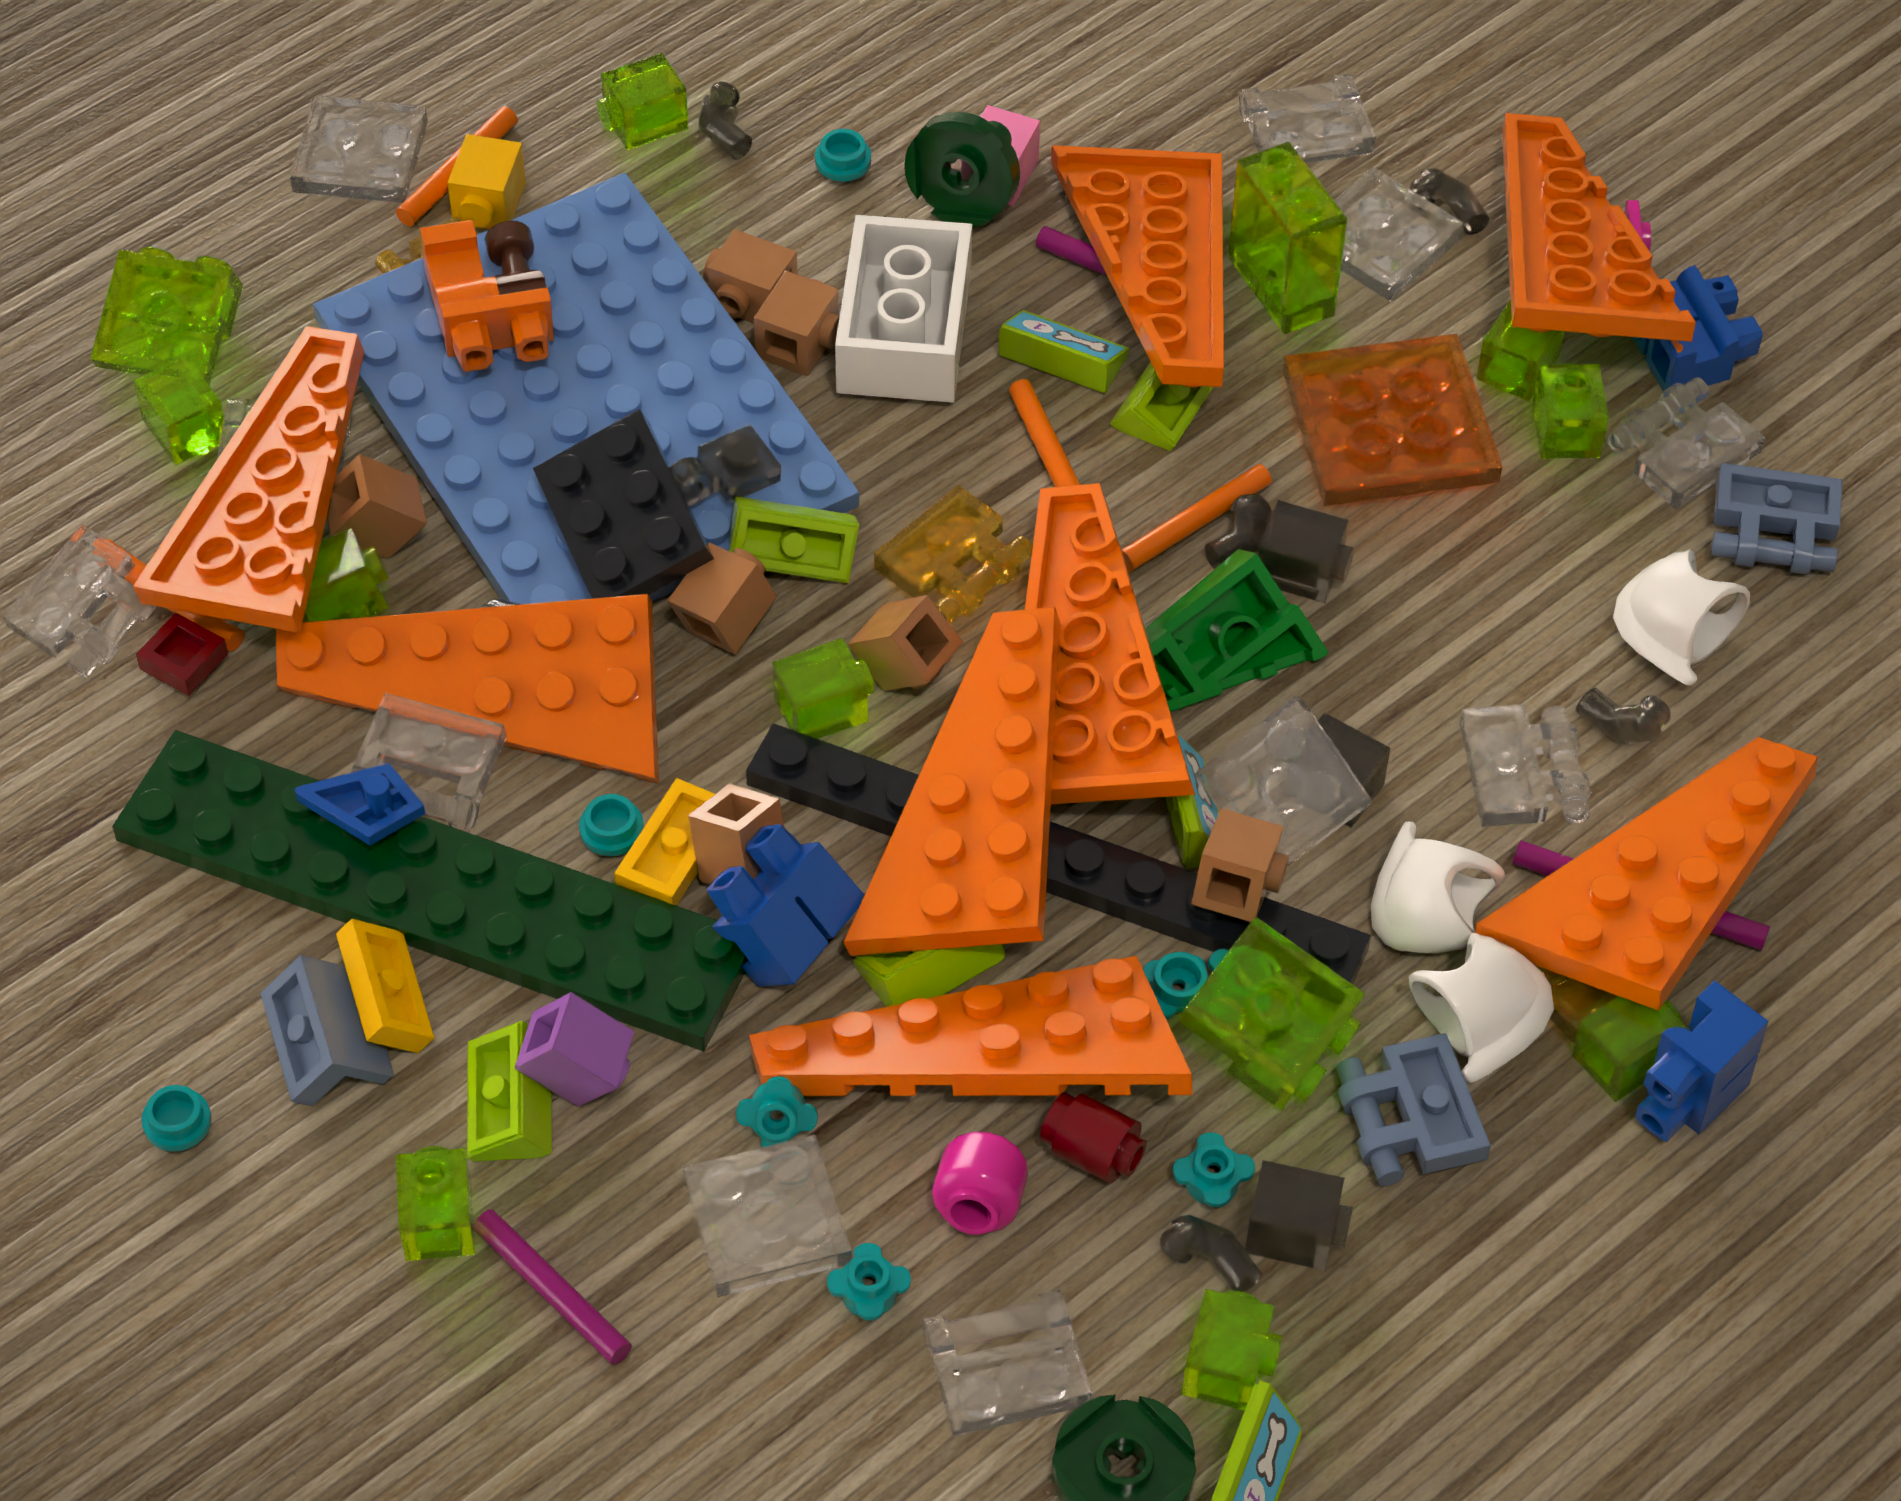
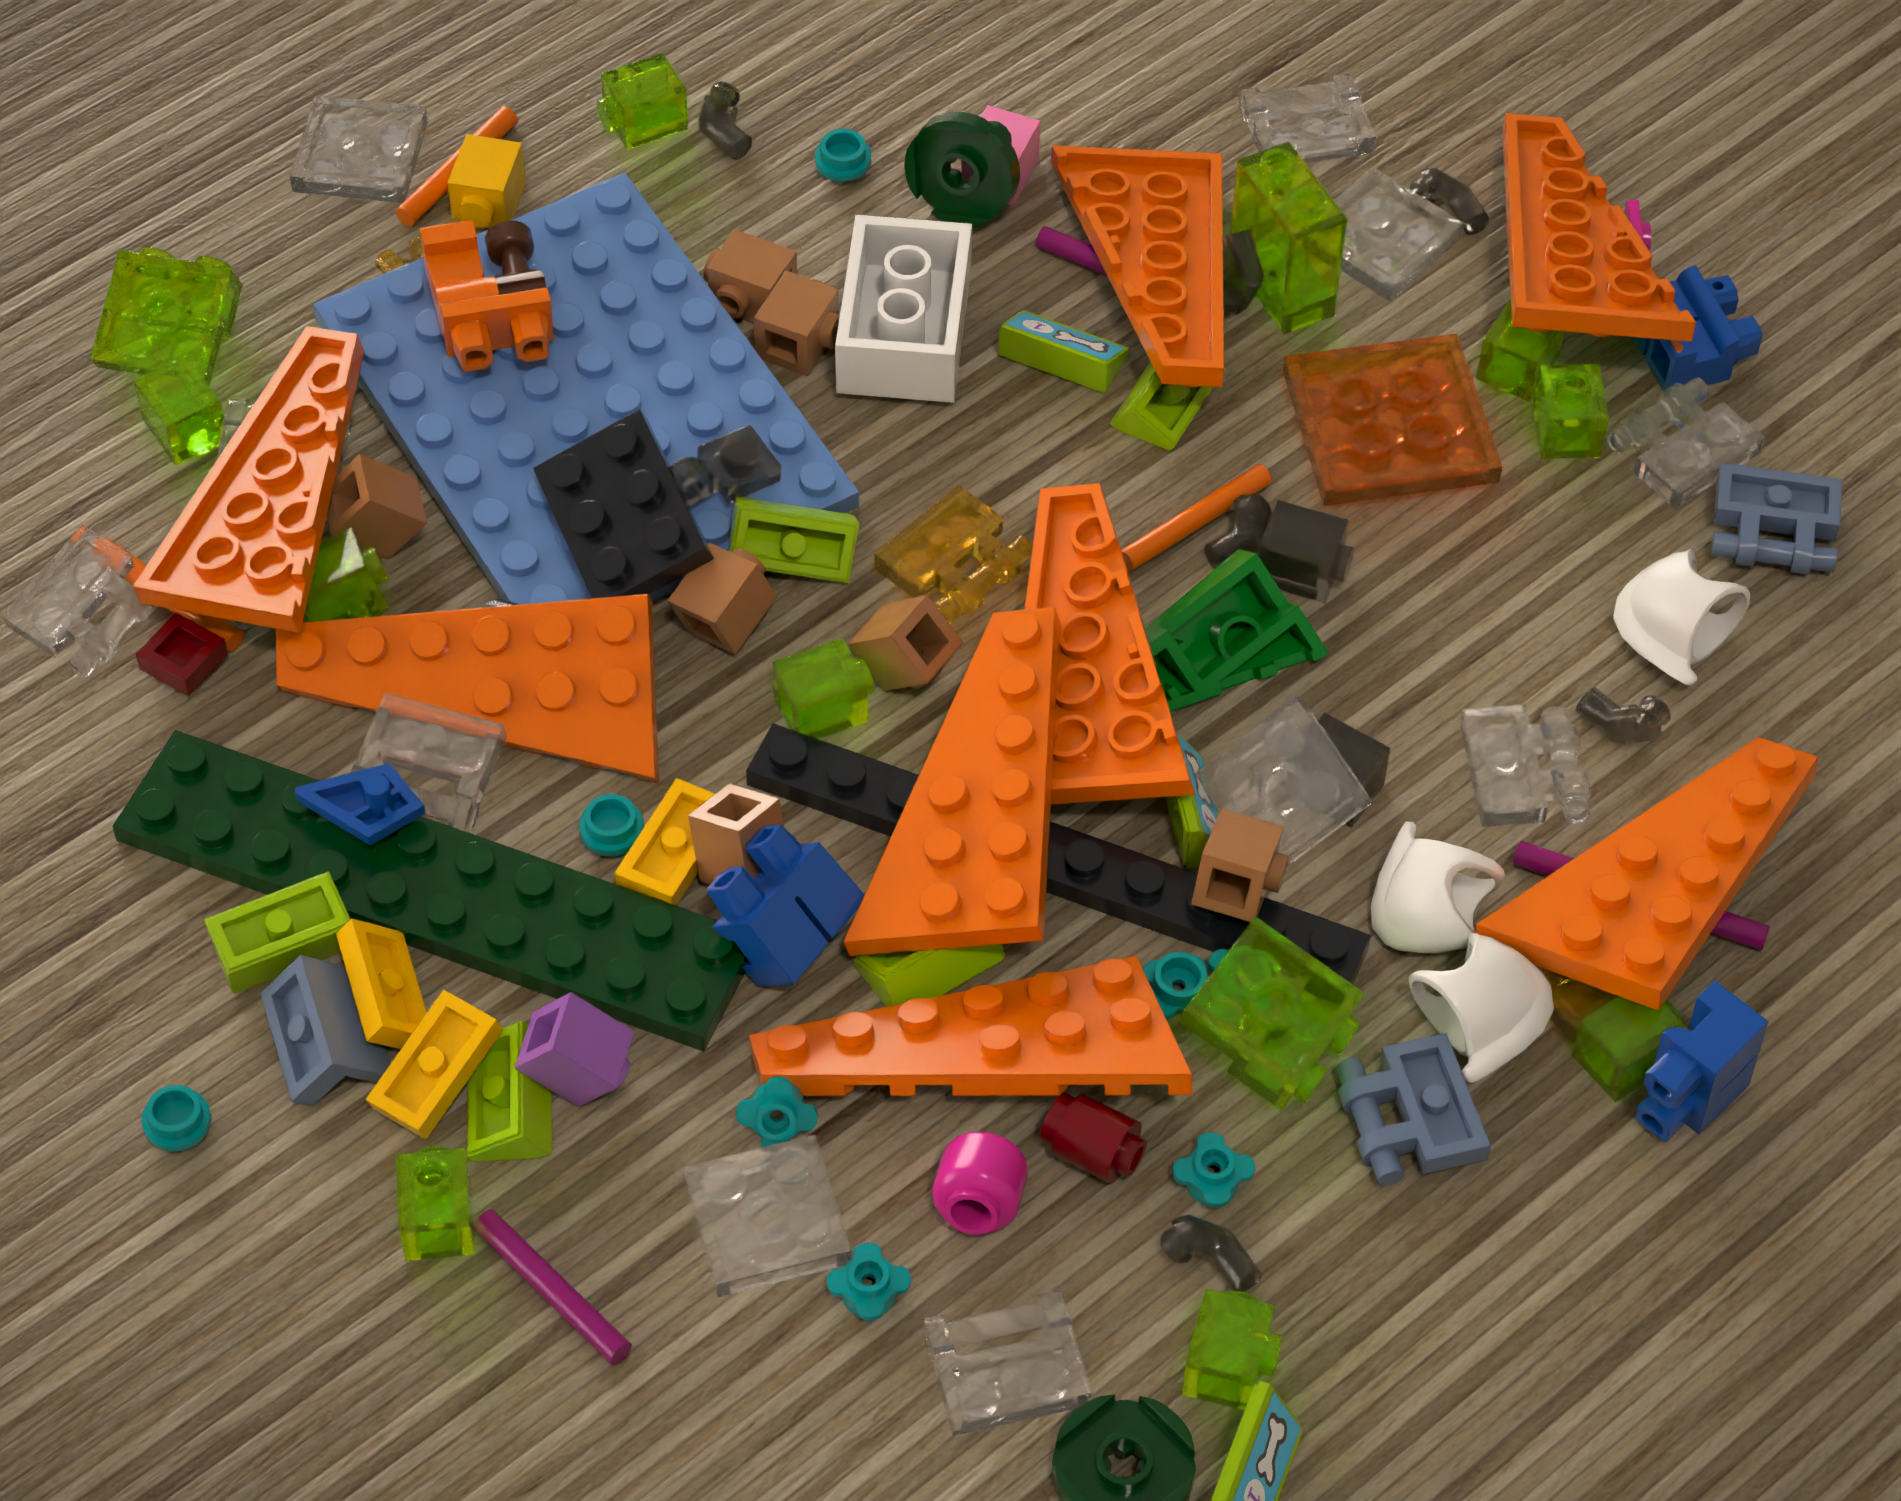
(271, 932): none -> lime slope
(434, 1064): none -> yellow plate
(1042, 434): orange bar -> none
(1245, 273): none -> clear smoke arm
(1297, 1216): clear smoke brick -> none

